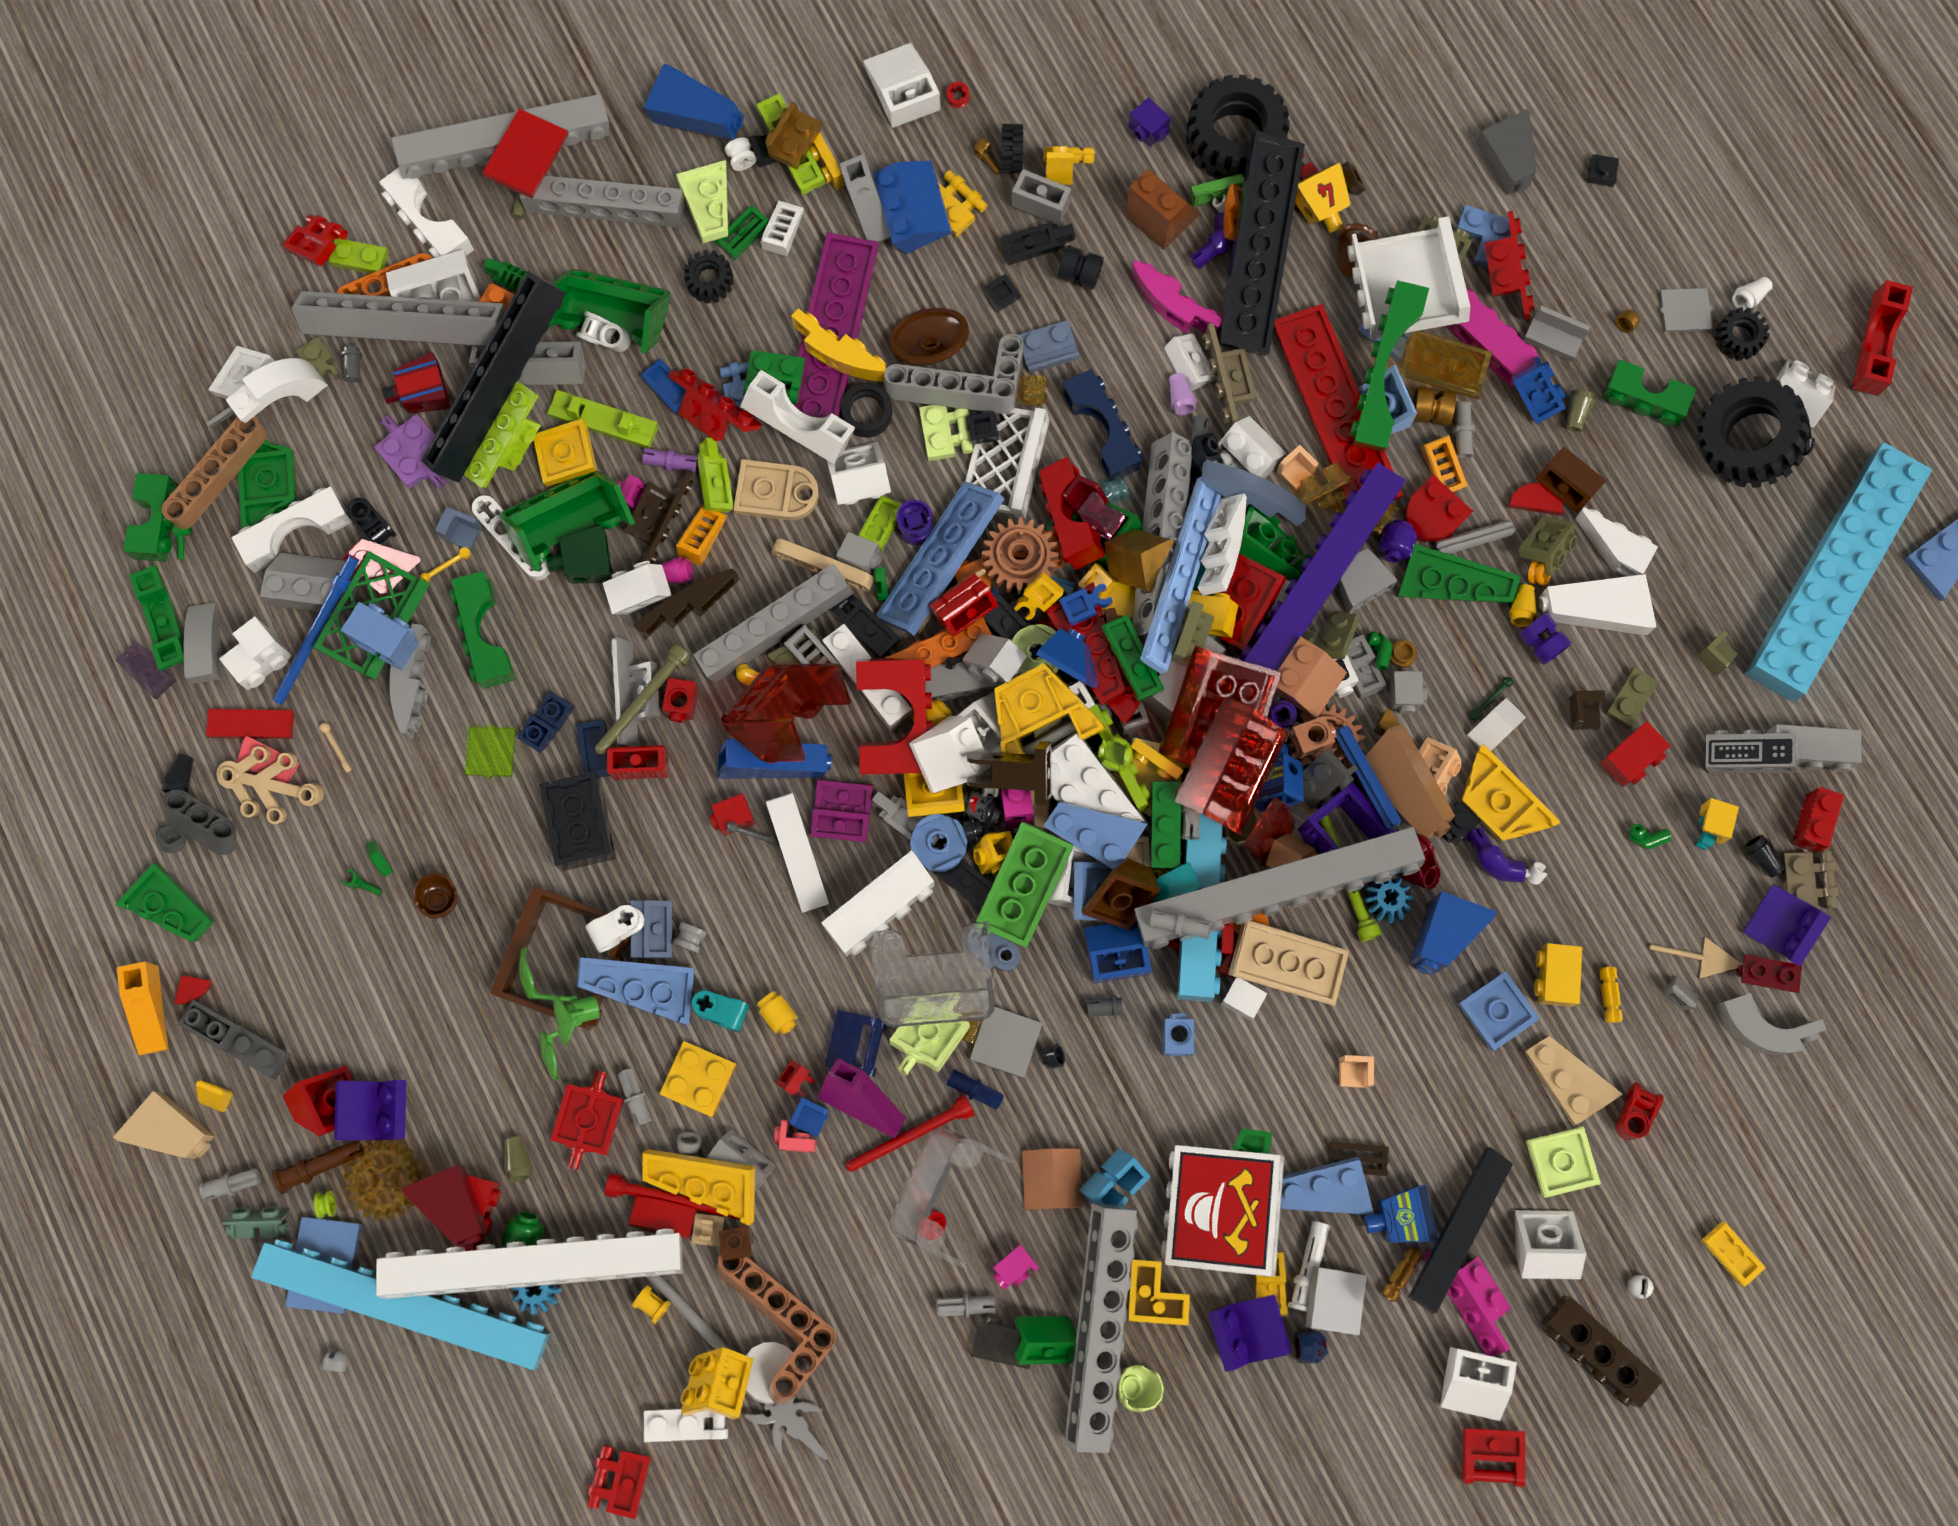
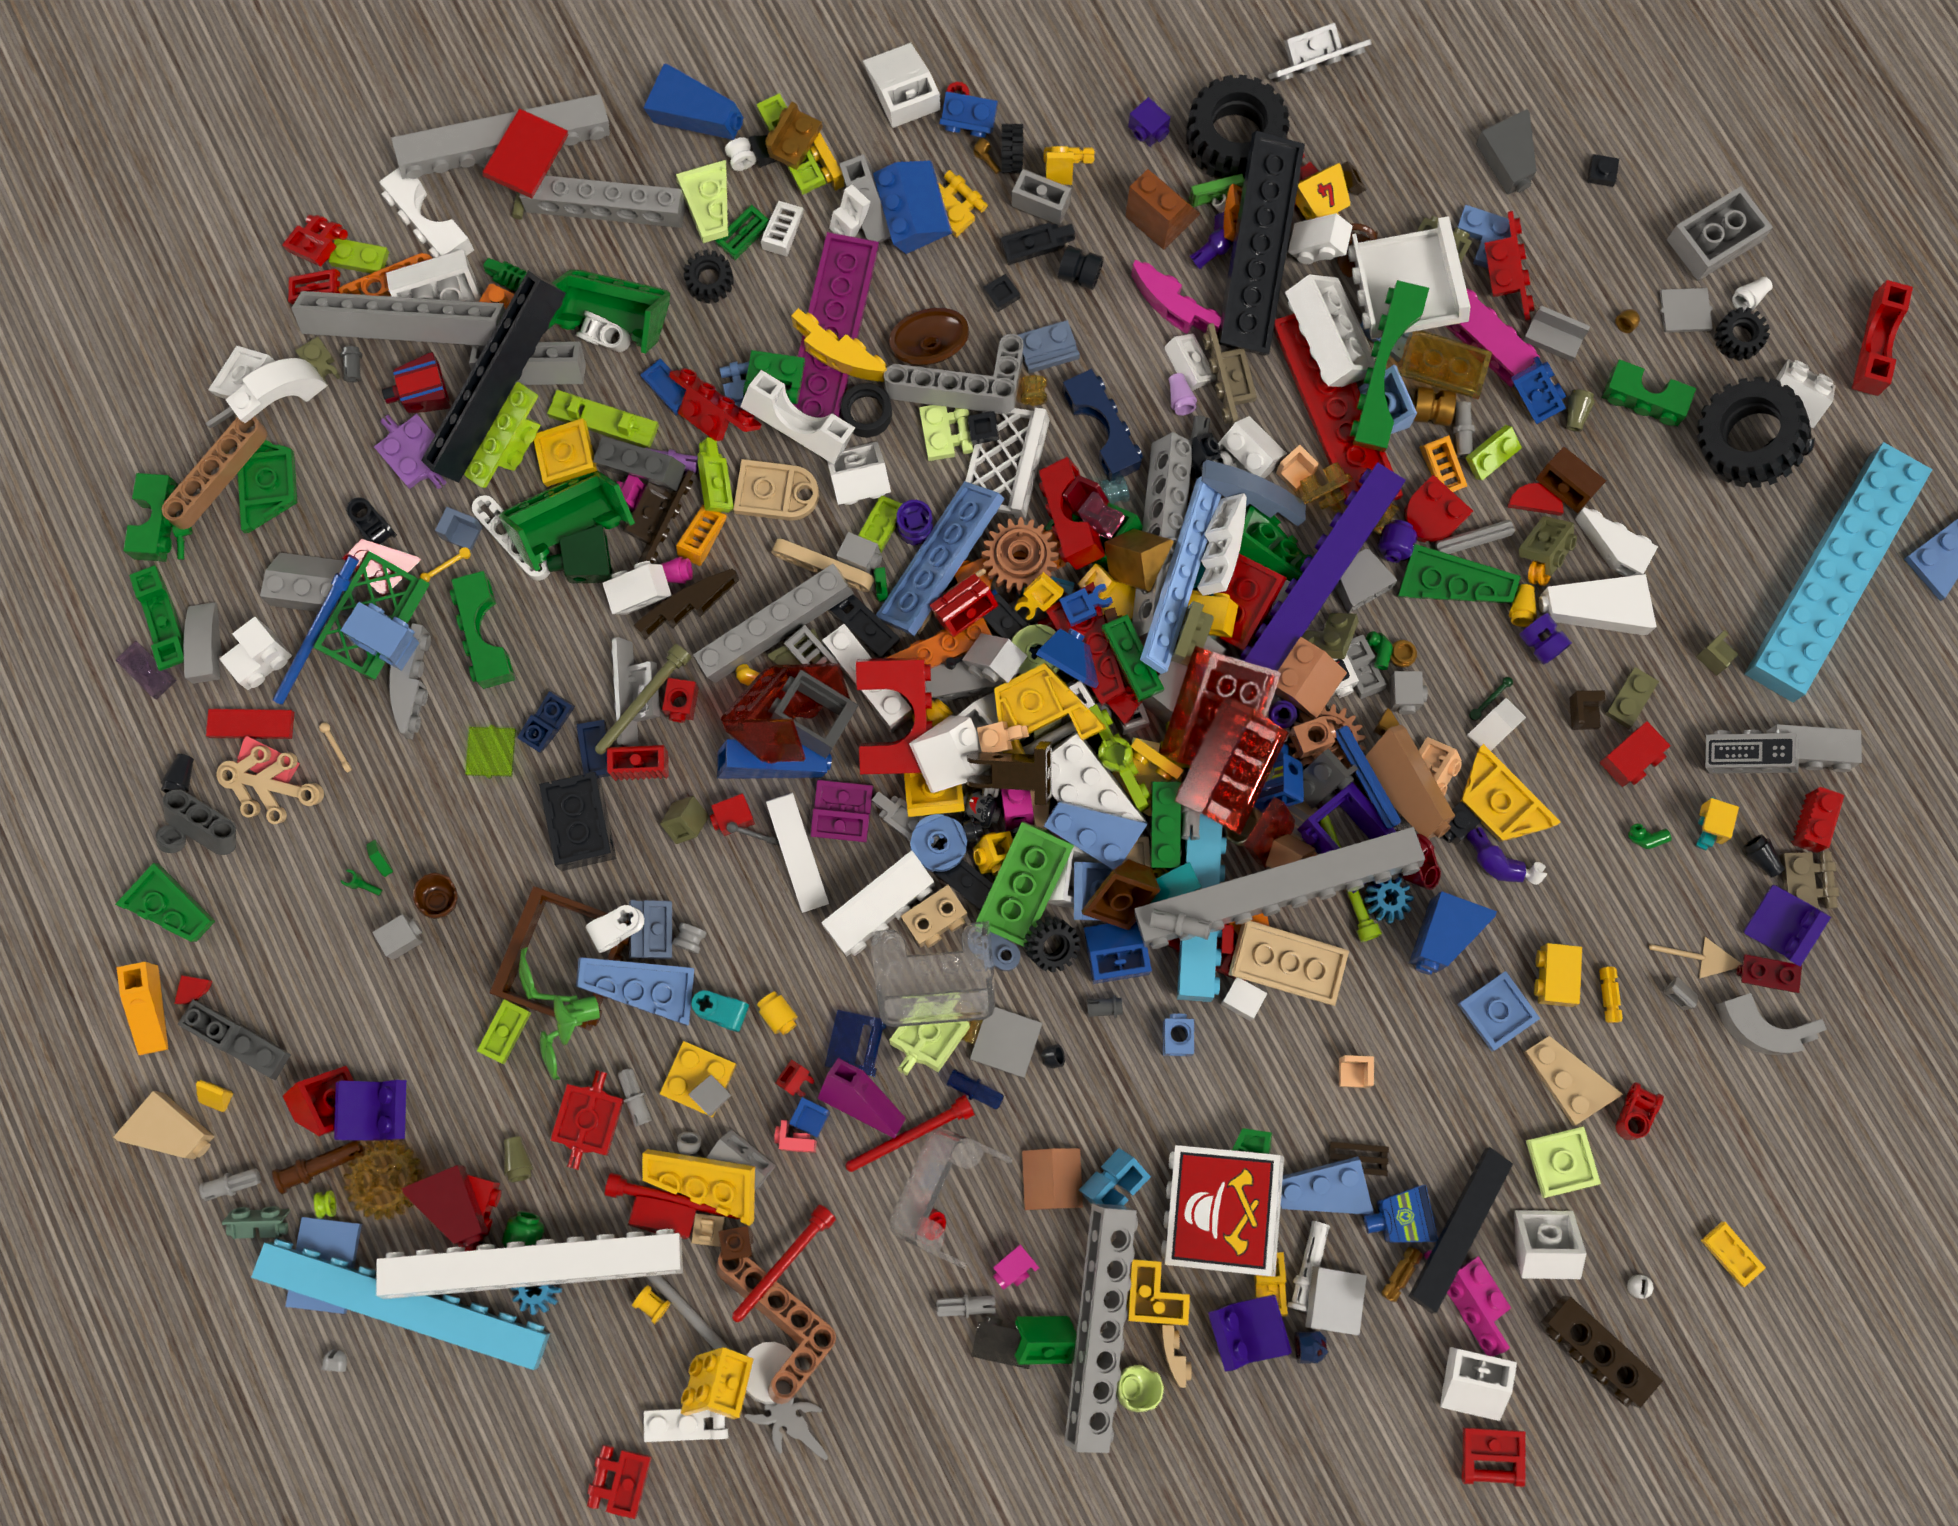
(261, 542): white arch -> none
(326, 287): none -> red tile
(398, 936): none -> light grey brick
(504, 1032): none -> lime plate
(640, 462): none -> dark grey arch
(684, 819): none -> olive panel
(710, 1095): none -> light grey slope
(820, 1220): none -> red piece
(823, 695): none -> dark grey window
(851, 213): none -> white slope
(934, 917): none -> tan brick
(968, 113): none -> blue bracket
(998, 736): none -> light nougat plate
(1041, 934): none -> black tyre
(1176, 1364): none -> tan slope
(1315, 47): none -> bracket
(1320, 239): none -> white brick
(1331, 329): none -> white slope
(1493, 452): none -> lime plate
(1719, 233): none -> light grey brick

